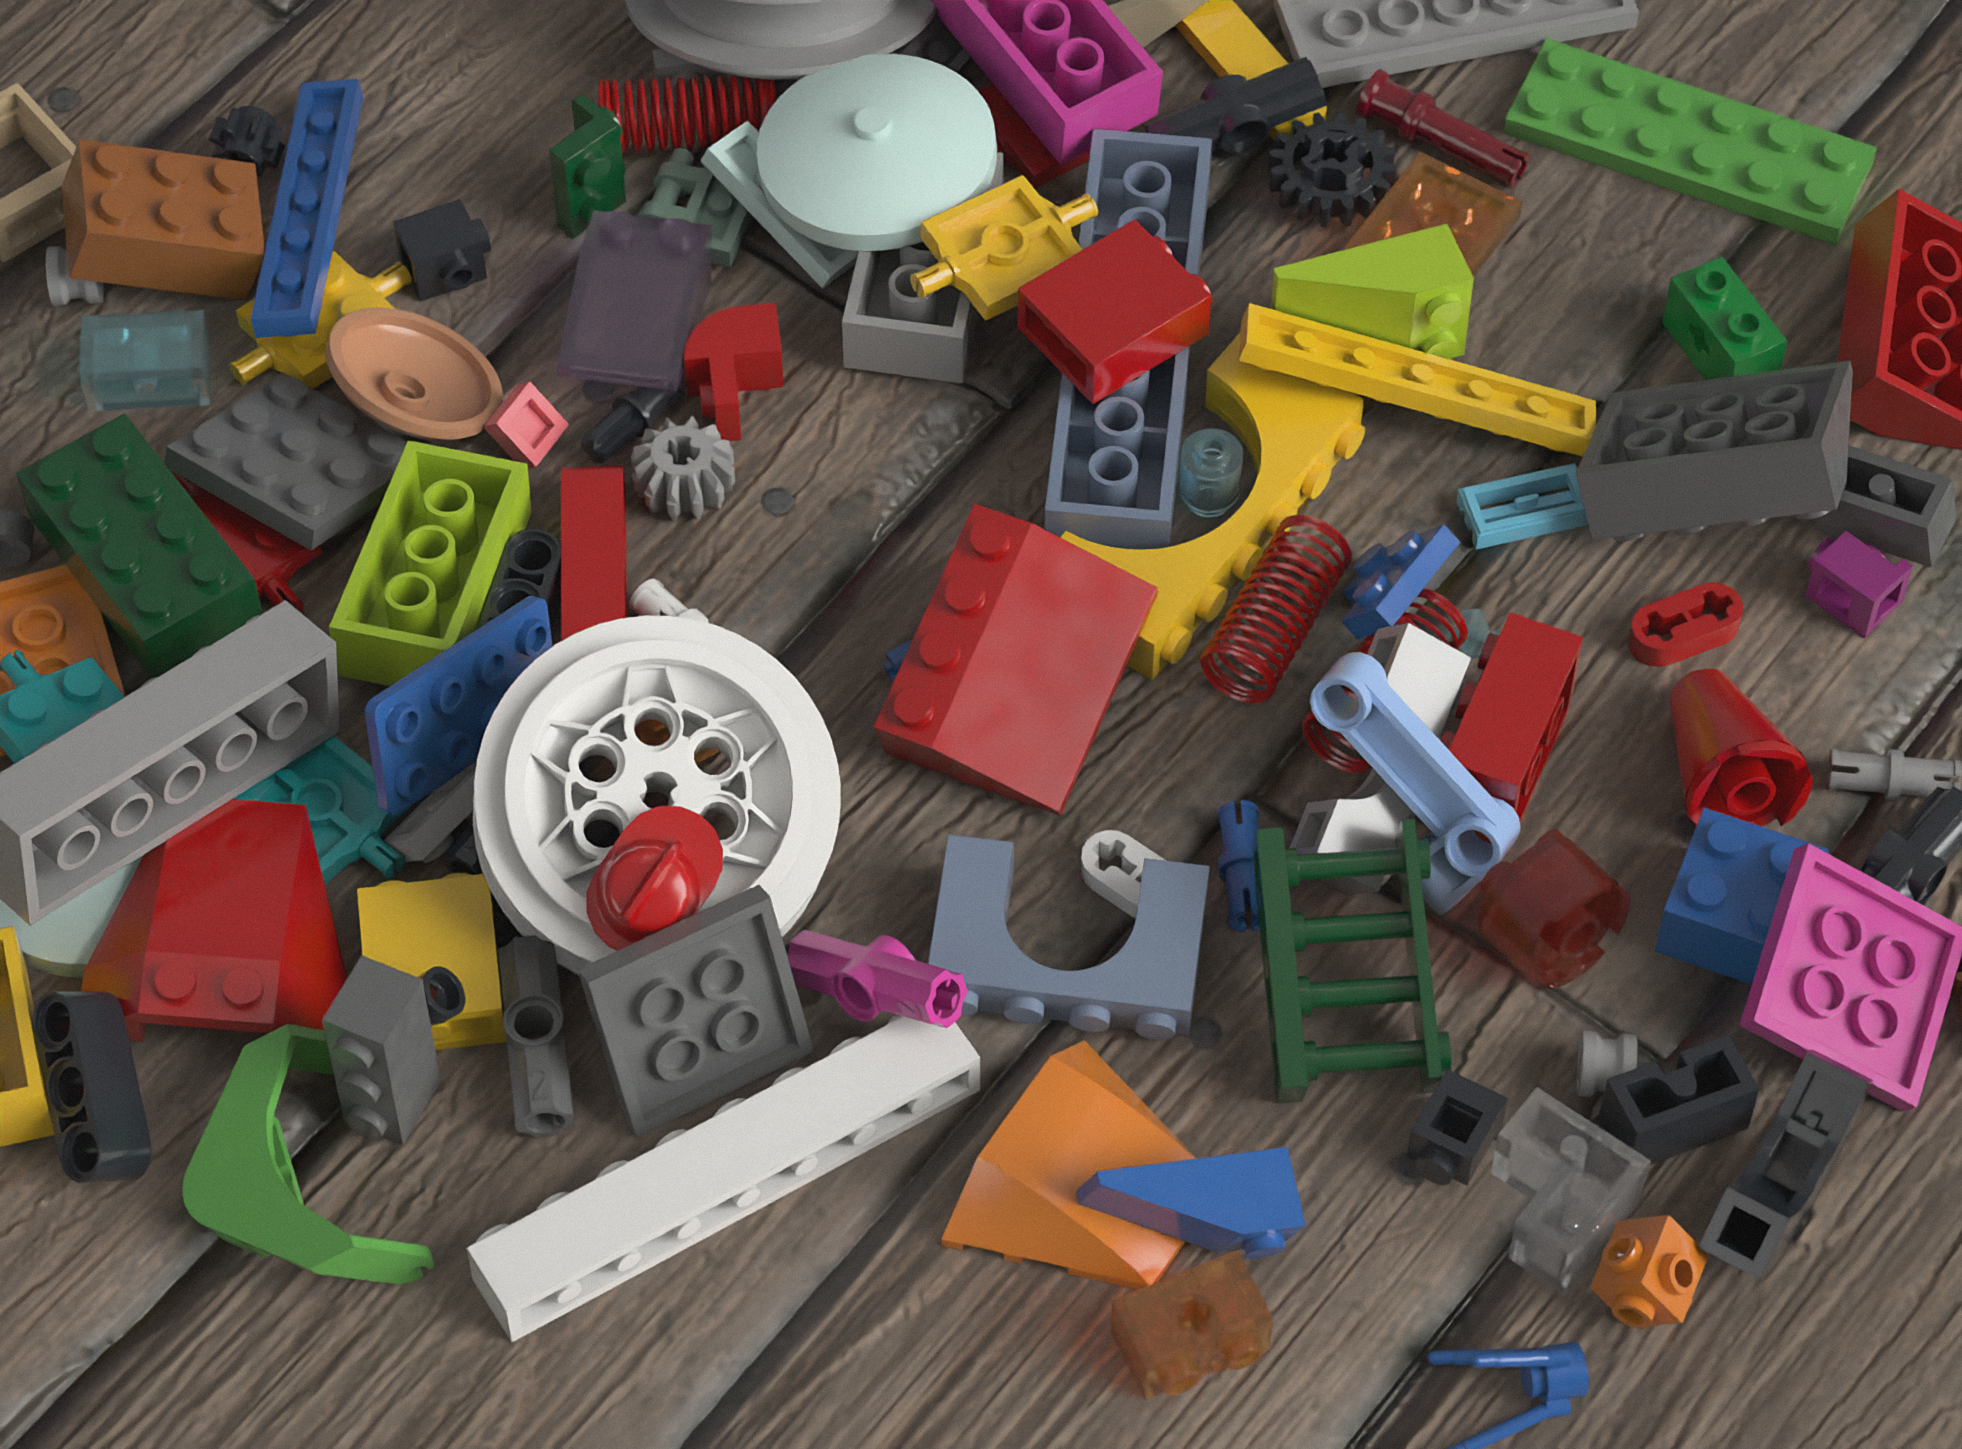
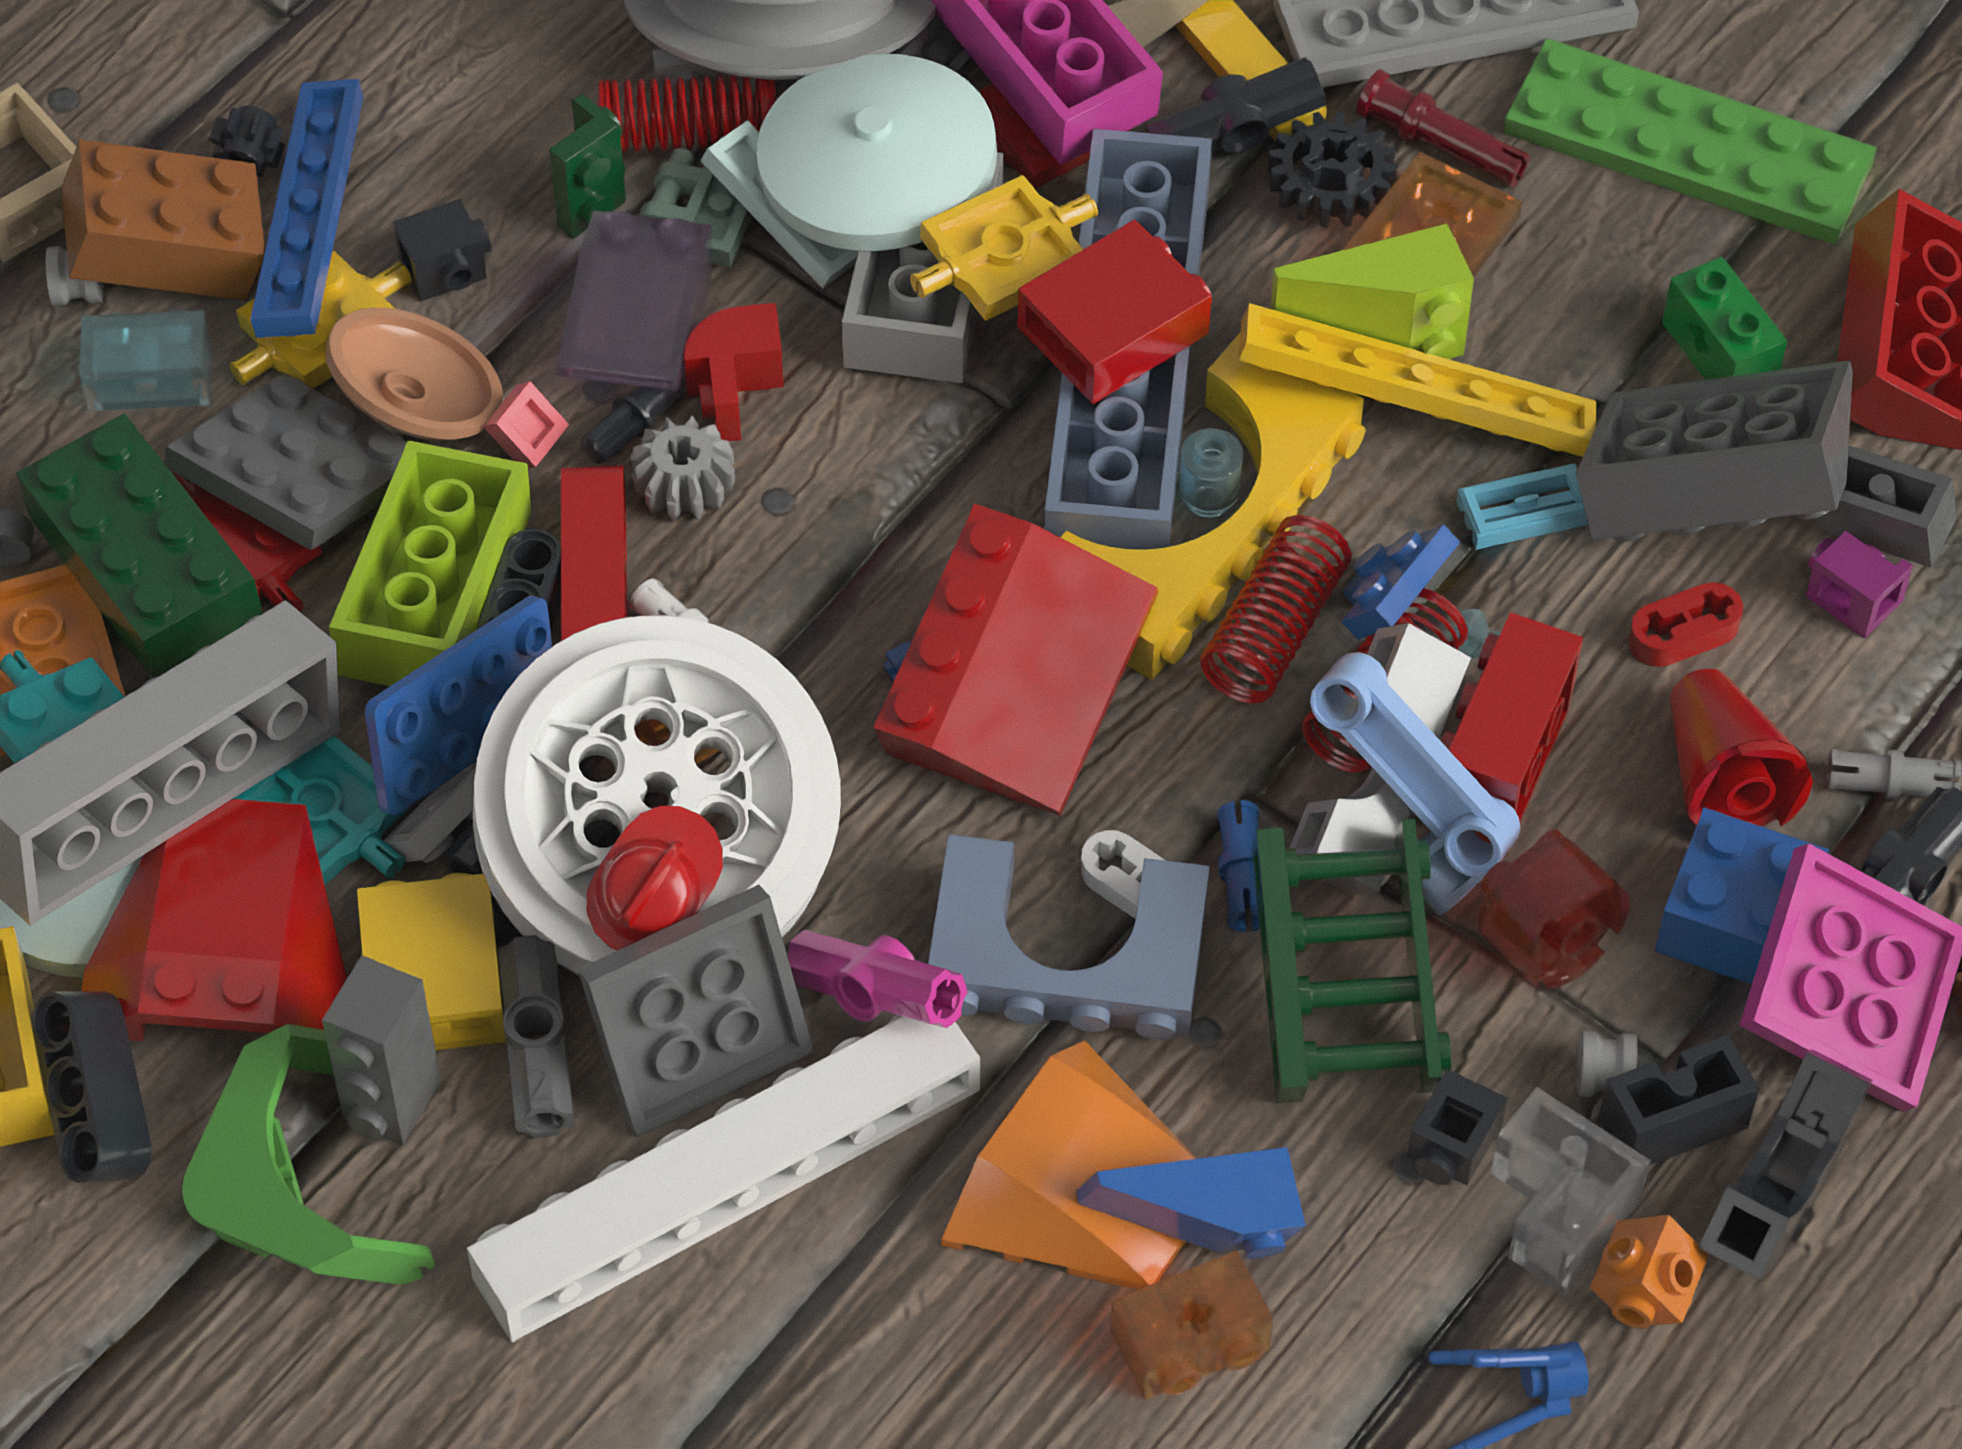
(445, 996): black hinge -> none

